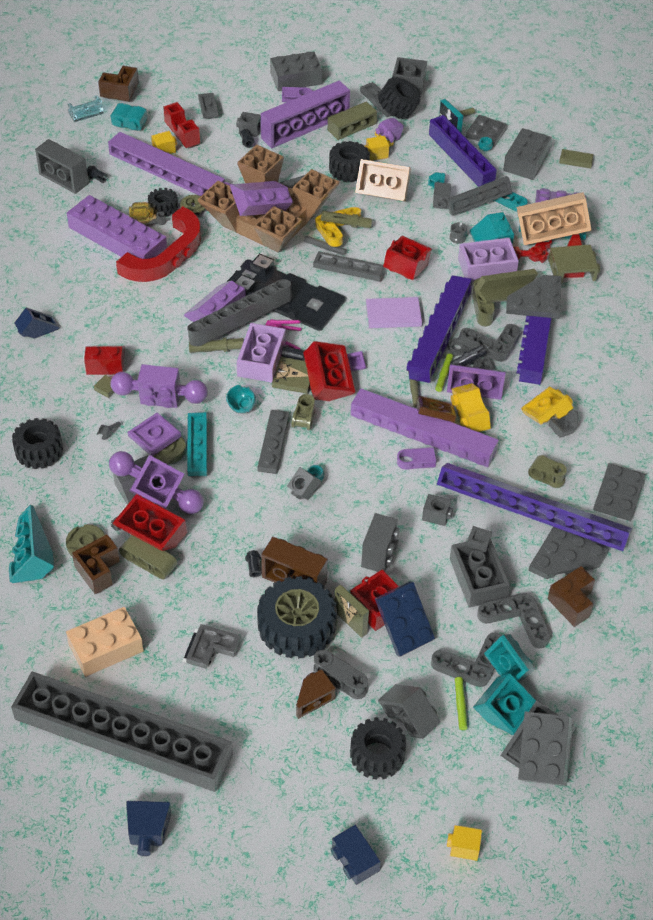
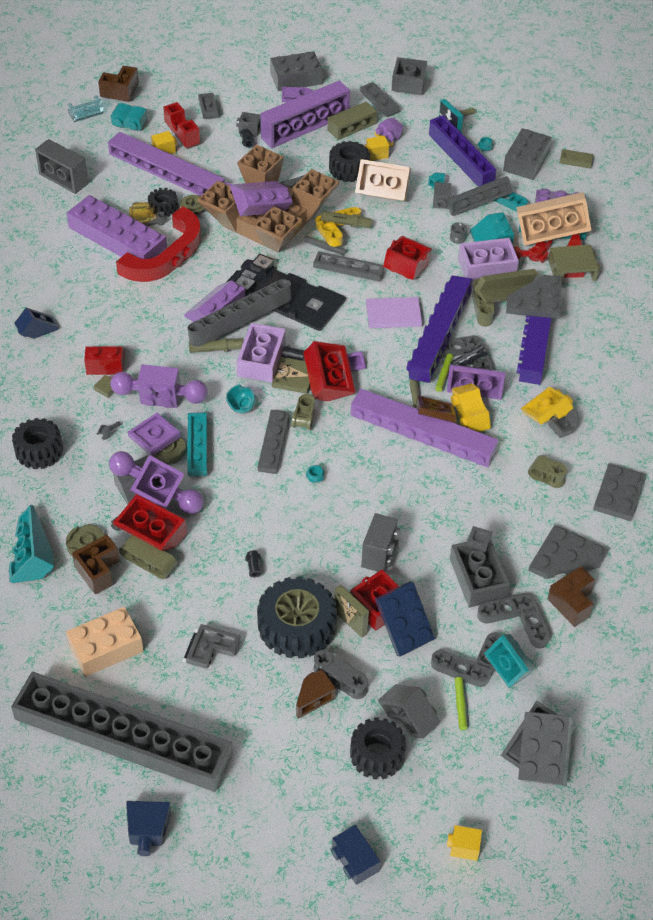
(93, 172): black pin -> none
(278, 323): dark pink plant -> none
(287, 560): reddish brown brick -> none
(311, 484): dark grey brick -> none
(399, 98): black tyre -> none
(420, 458): medium lavender piece -> none
(437, 510): dark grey brick -> none
(468, 336): dark grey beam -> none
(486, 127): flat silver plate -> none
(505, 703): teal slope -> none
(534, 506): dark purple brick -> none

